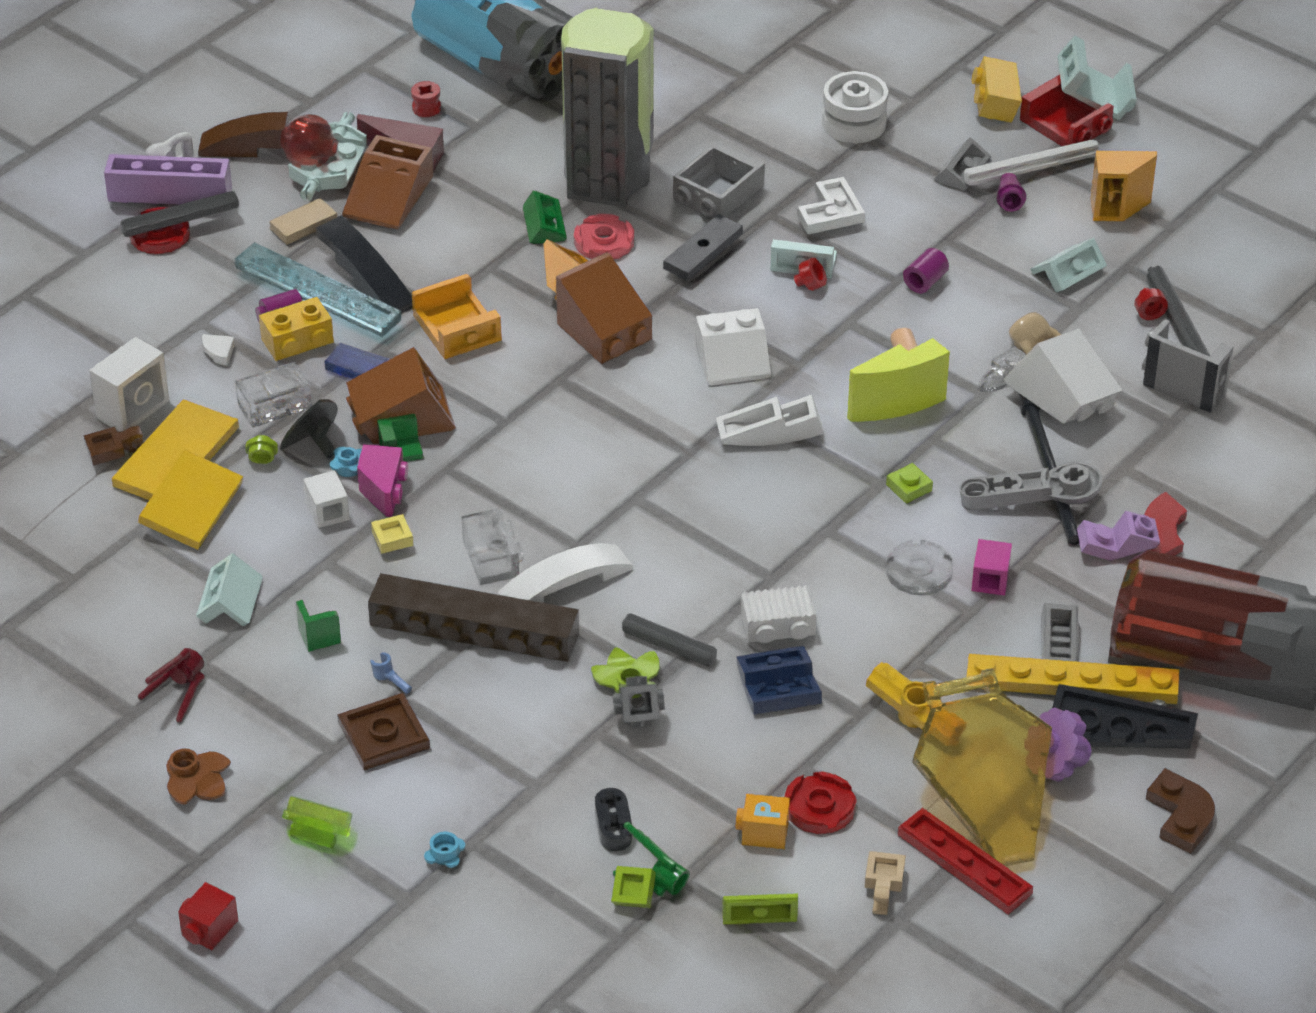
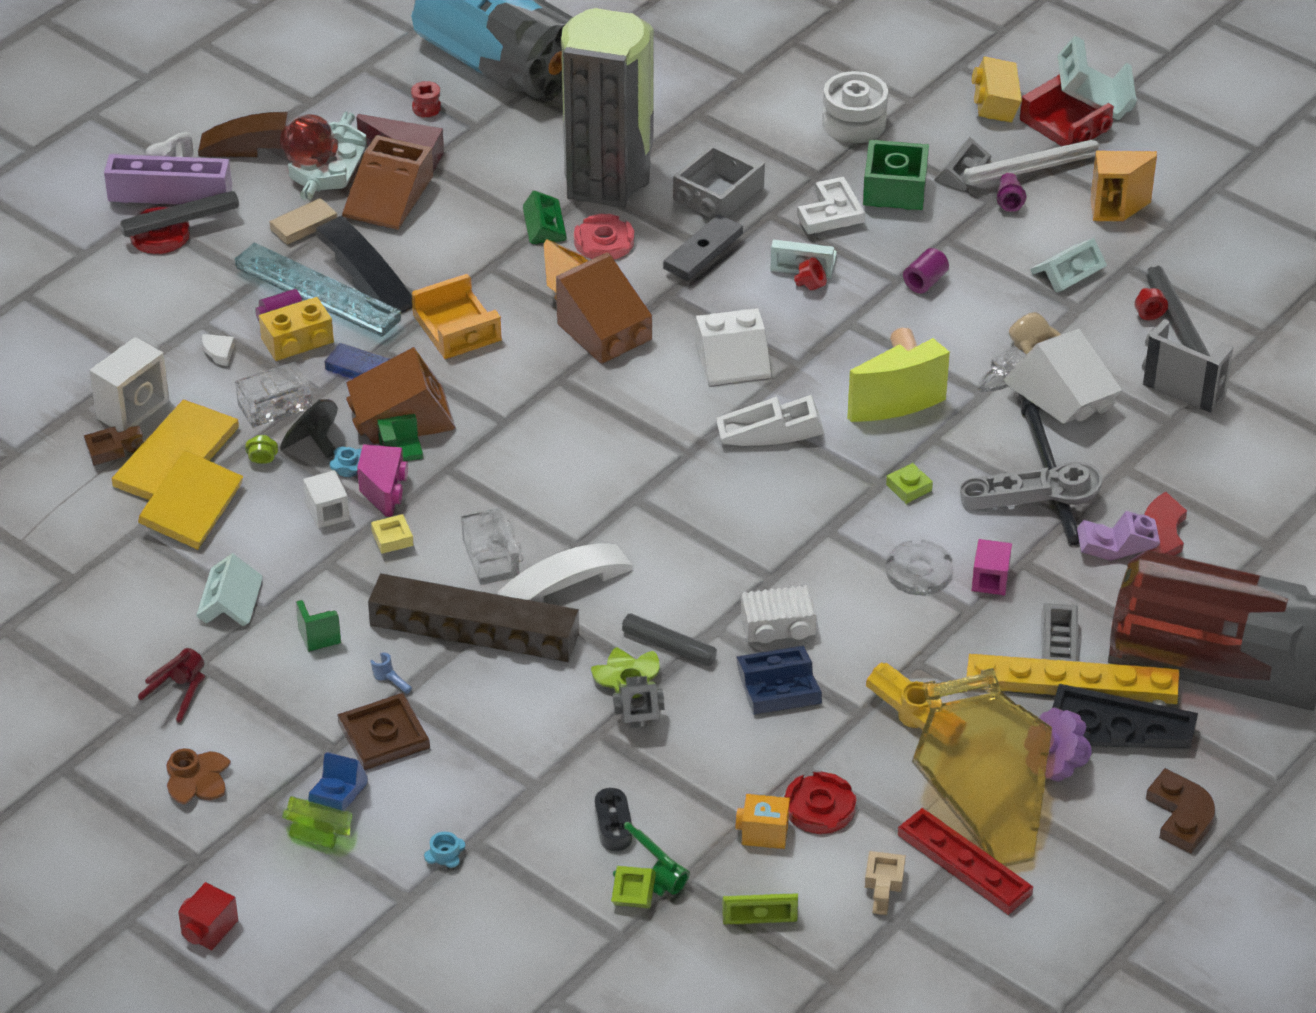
(340, 782): none -> blue slope
(895, 174): none -> green brick

